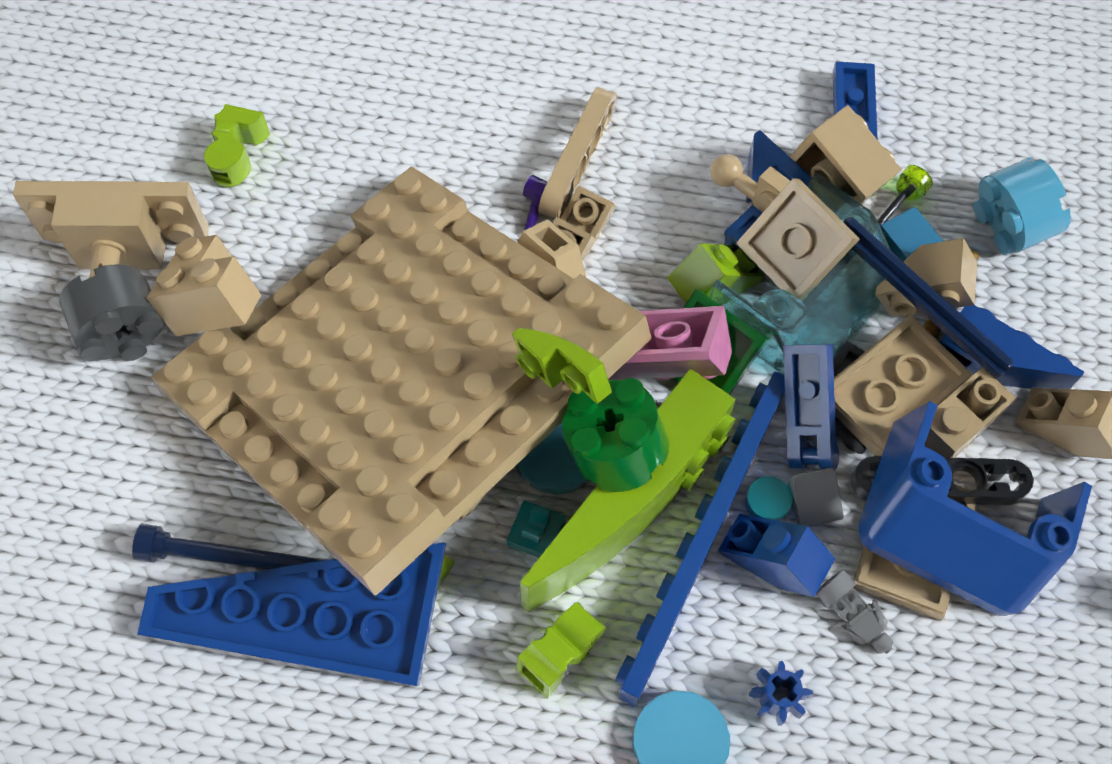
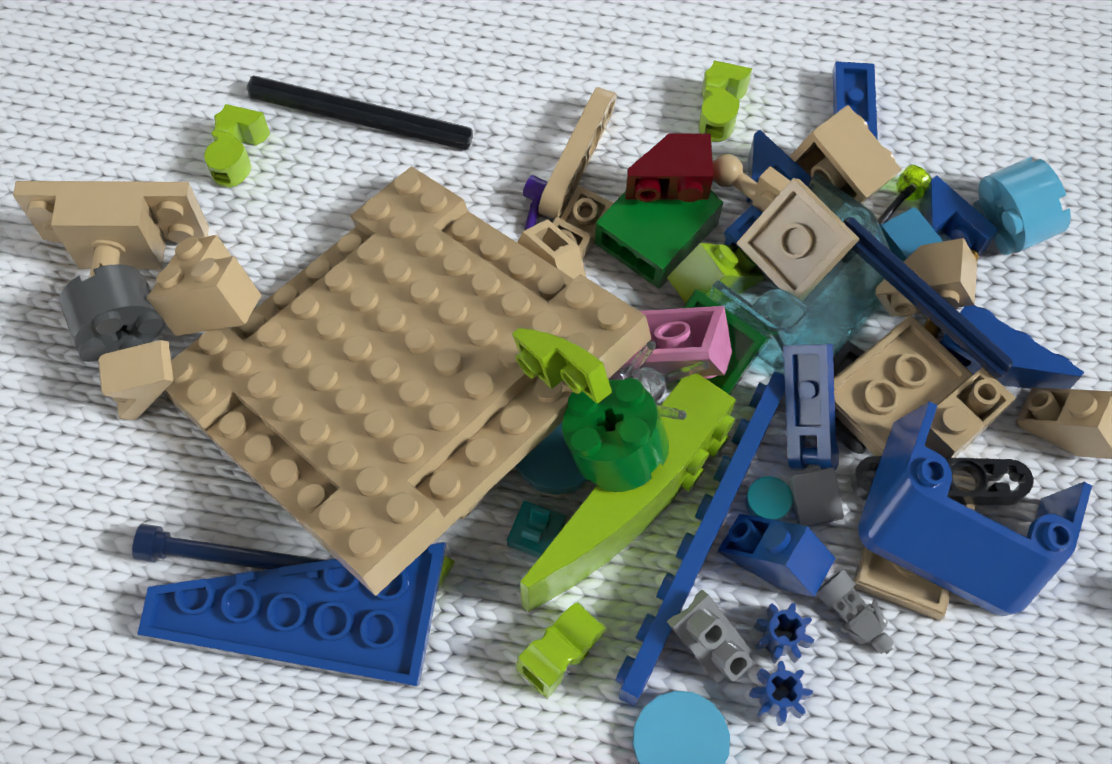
(136, 376): none -> tan slope
(360, 112): none -> black axle
(655, 382): none -> clear plant
(656, 234): none -> green brick
(673, 170): none -> dark red slope
(712, 639): none -> light grey hips
(721, 93): none -> lime leg
(782, 645): none -> blue gear
(955, 216): none -> blue slope

